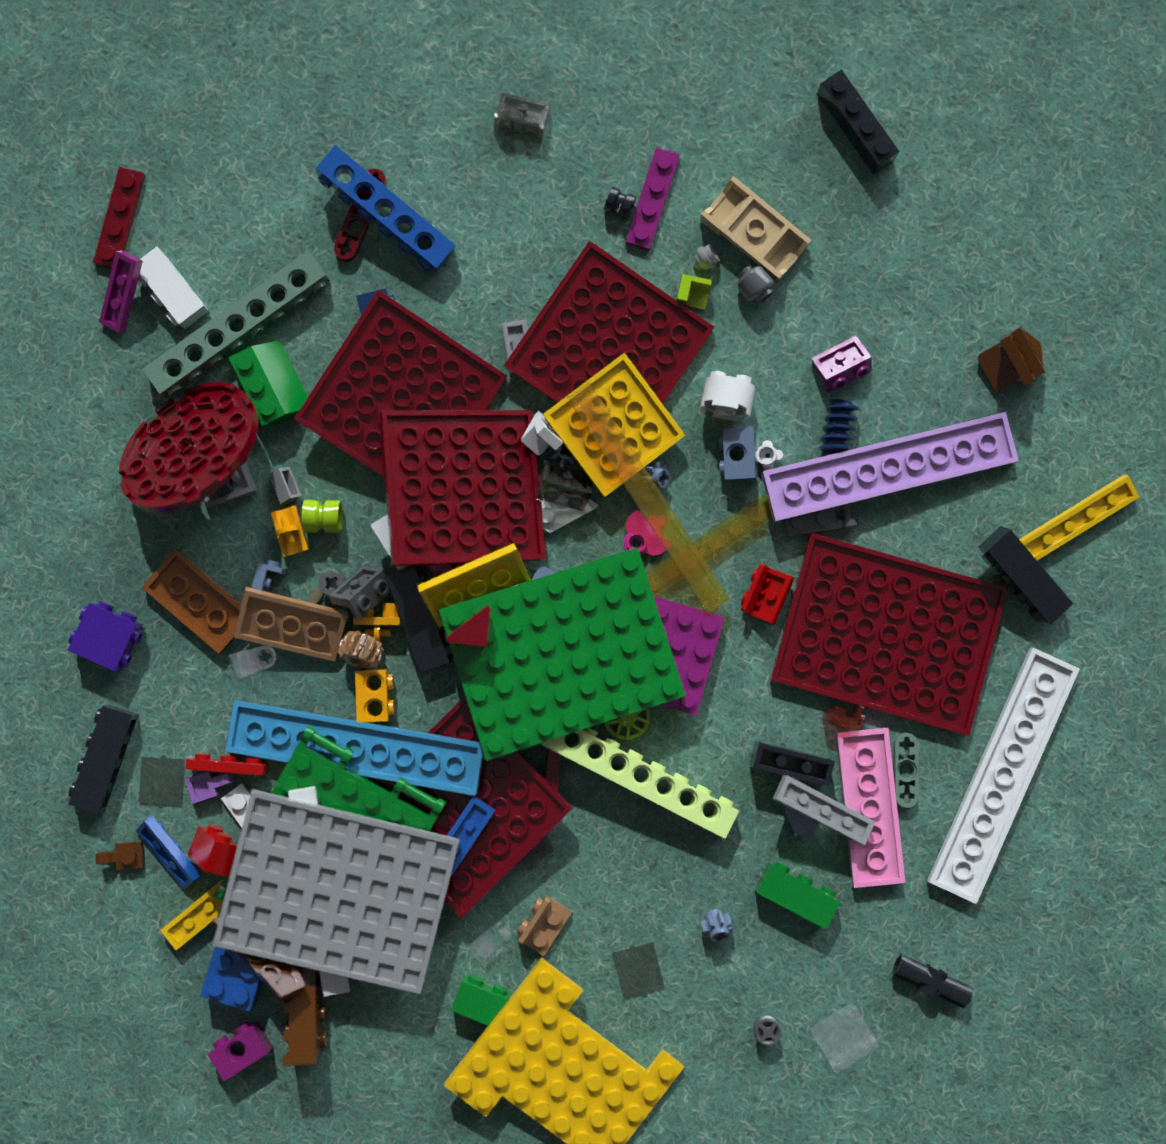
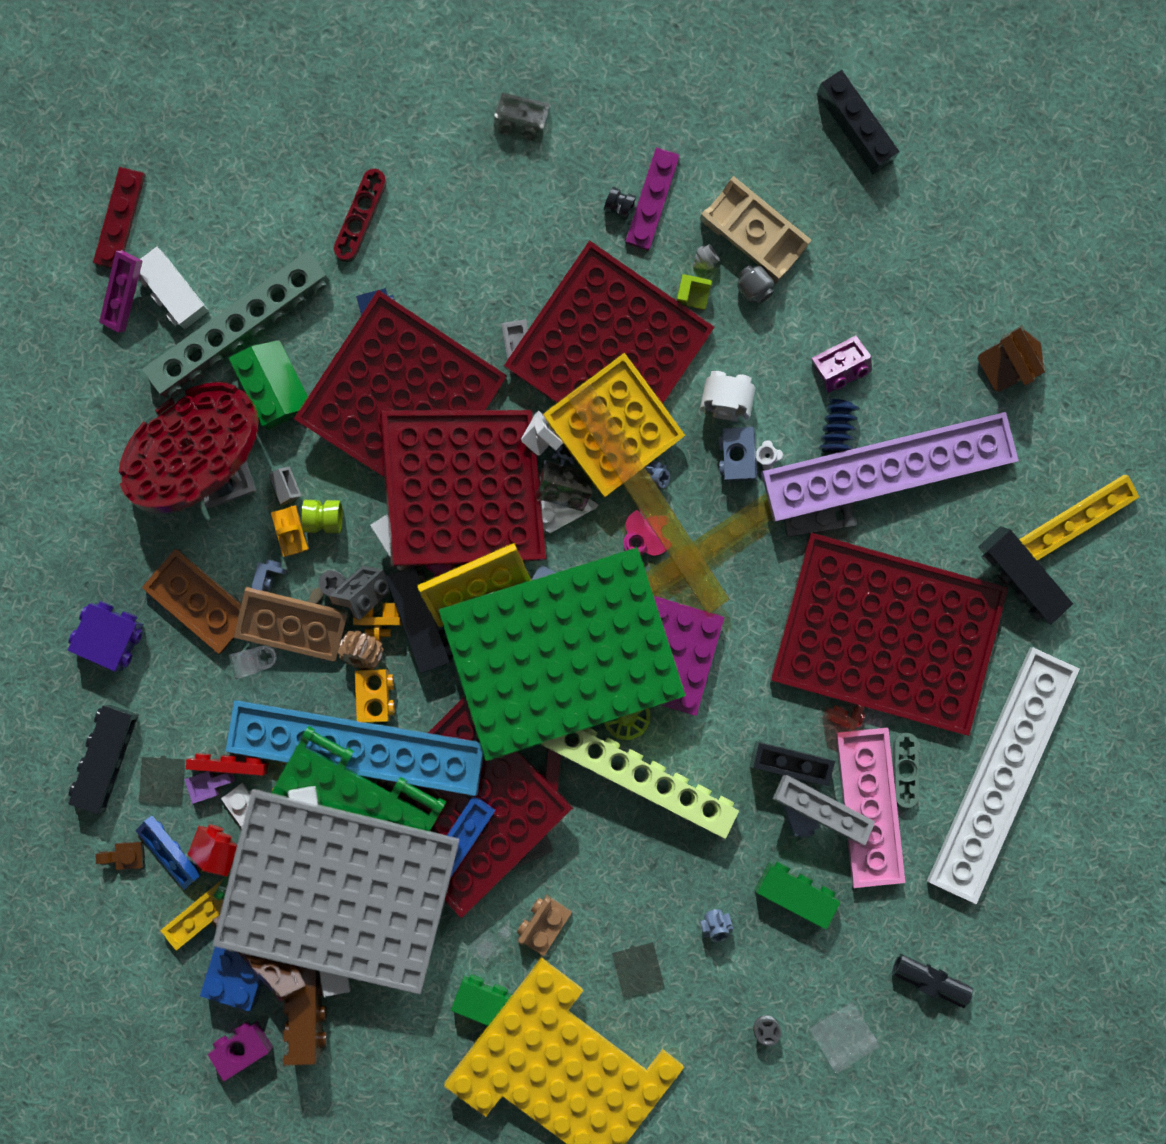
(339, 163): blue brick -> none
(473, 631): dark red slope -> none
(766, 594): red bracket -> none

